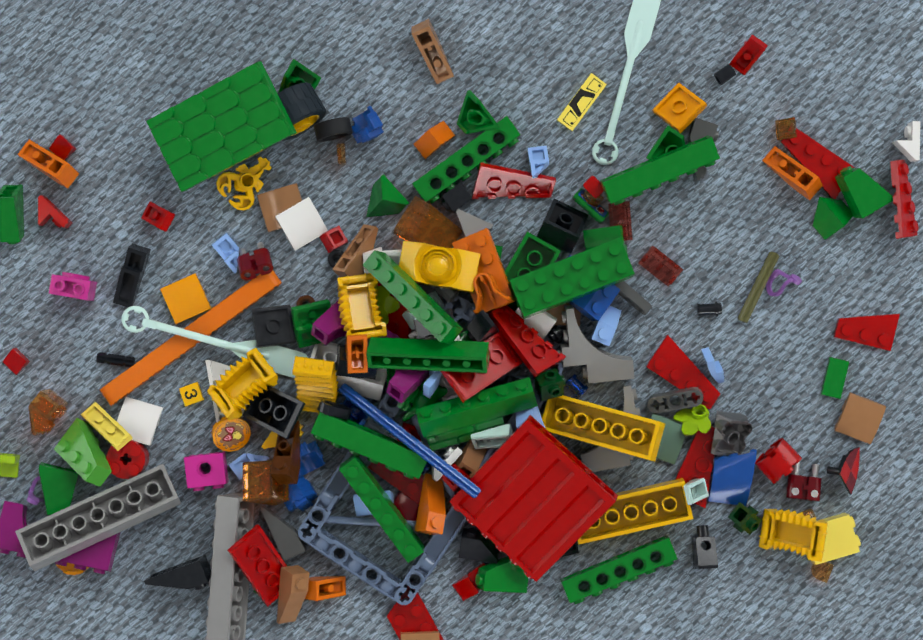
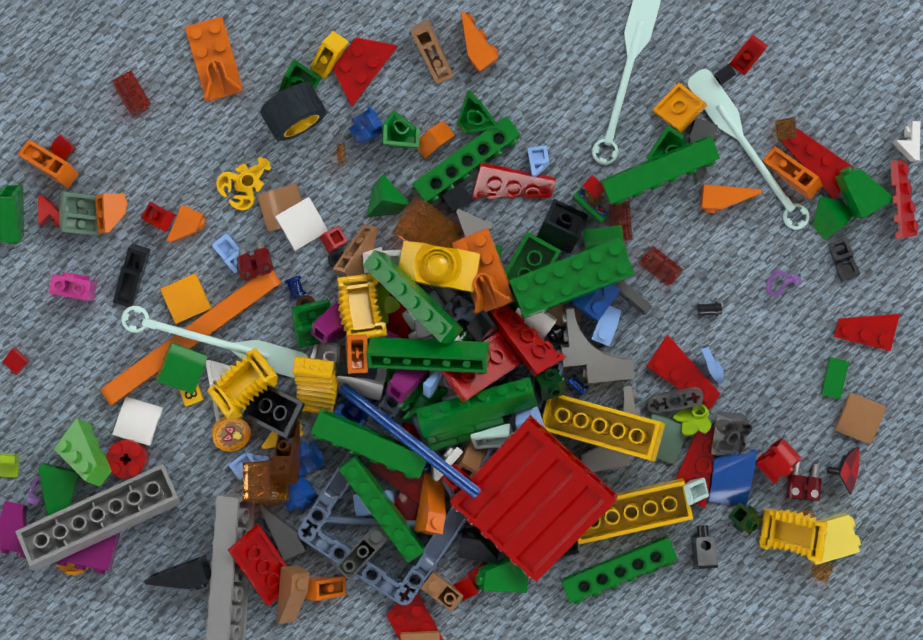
(45, 410): clear orange slope -> none
(78, 213): none -> sand green slope
(106, 426): light yellow tile -> none
(109, 211): none -> orange slope
(114, 359): black axle -> none
(131, 93): none -> clear red hinge
(182, 368): none -> green slope
(186, 224): none -> orange slope
(198, 479): dark pink brick -> none
(214, 59): none -> orange plate
(221, 126): green piece -> none
(273, 326): black tile -> none
(295, 287): none -> clear blue bush
(328, 54): none -> yellow slope
(333, 129): black tyre -> none
(334, 409): black beam -> none
(361, 65): none -> red wing
(363, 552): none -> dark grey slope
(399, 132): none -> green slope
(442, 590): none -> medium nougat slope
(478, 50): none -> orange slope
(581, 102): light yellow tile -> none
(720, 197): none -> orange slope
(726, 116): none -> light aqua piece
(758, 287): olive axle -> none
(843, 259): none -> black slope

